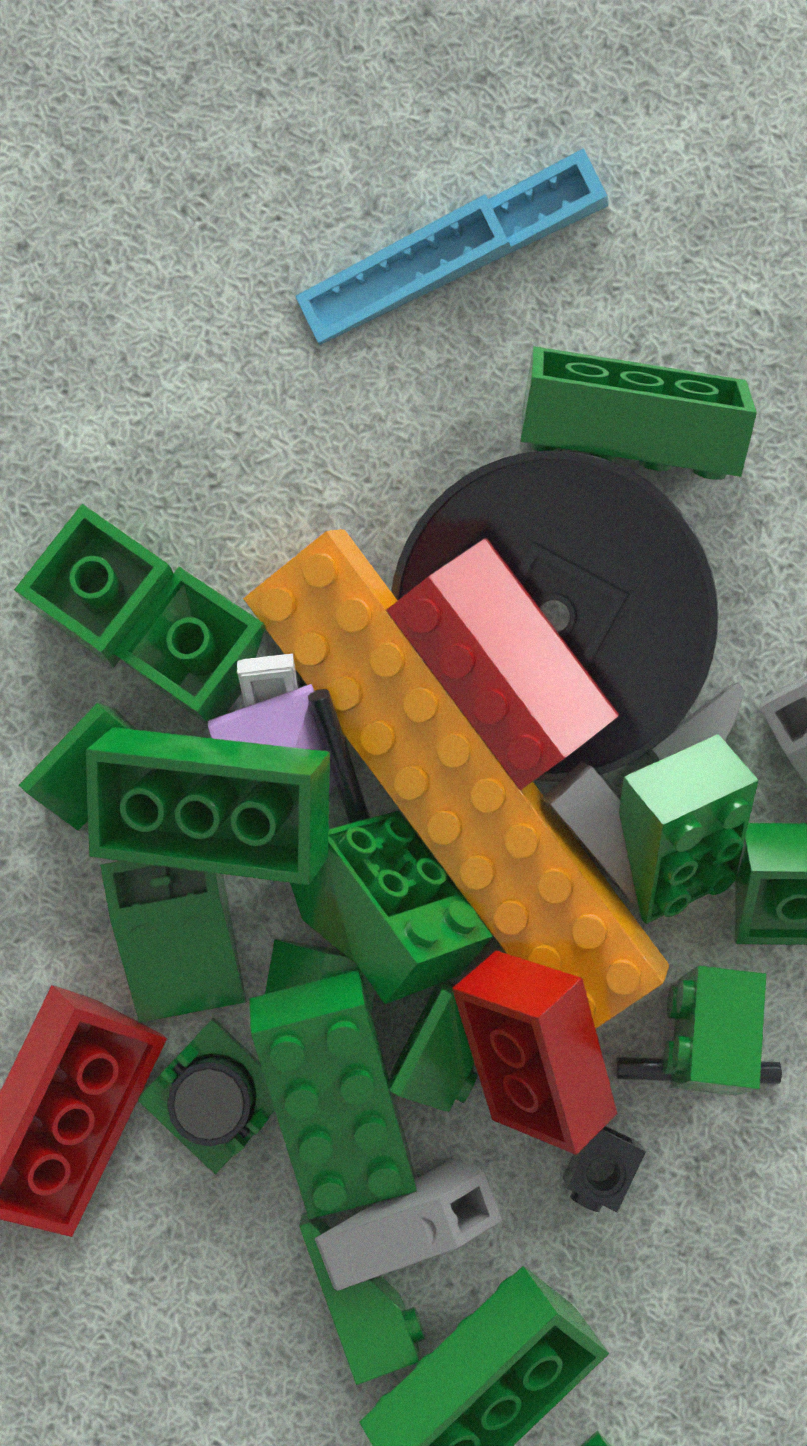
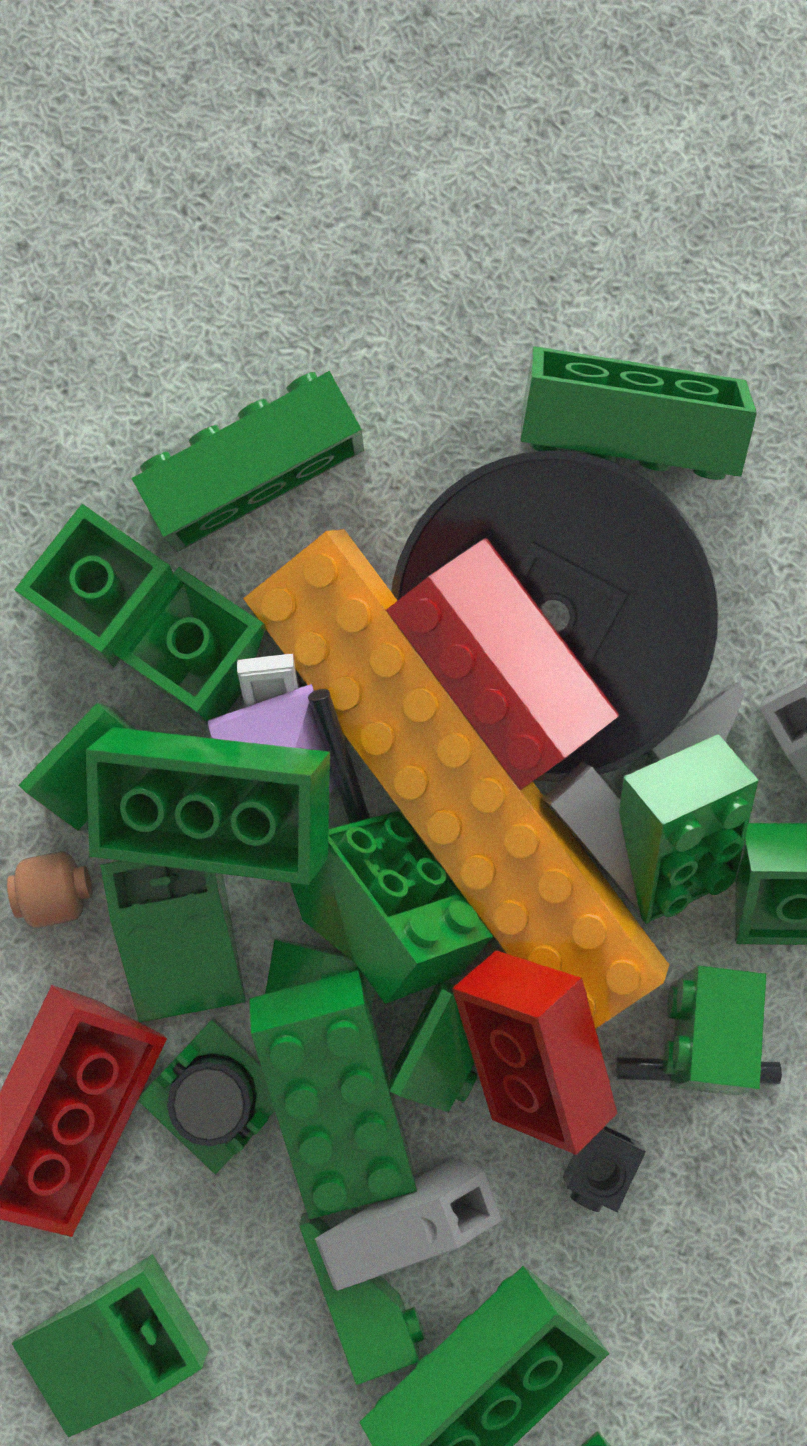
(49, 889): none -> nougat head
(113, 1348): none -> green slope
(250, 460): none -> green brick
(454, 246): medium azure slope -> none

